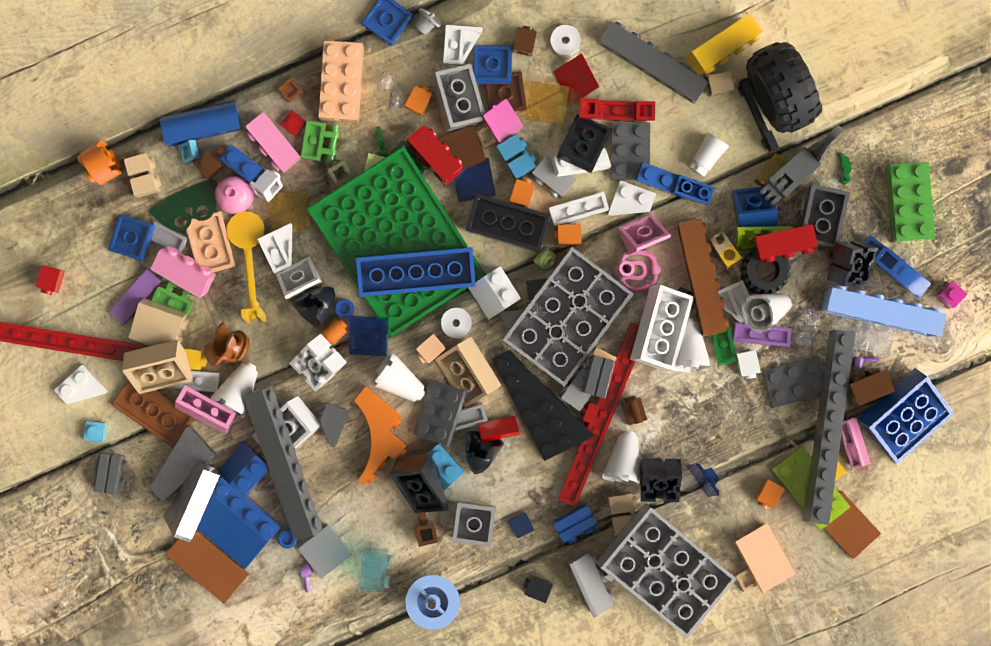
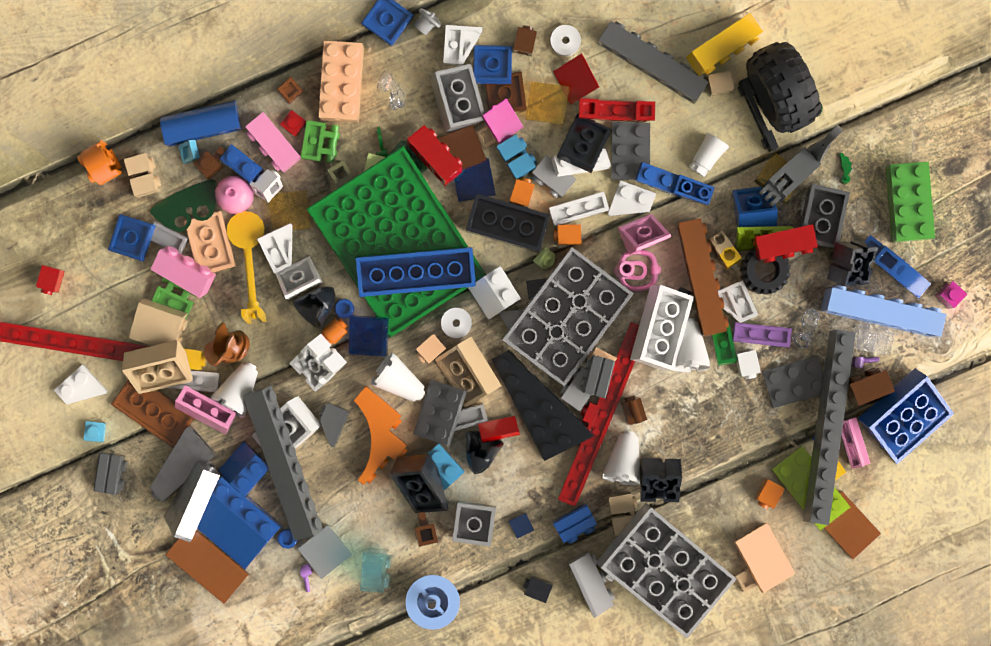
(141, 289): medium lavender tile -> none
(419, 100): orange brick -> none
(706, 478): clear blue piece -> none
(764, 310): white cone -> none

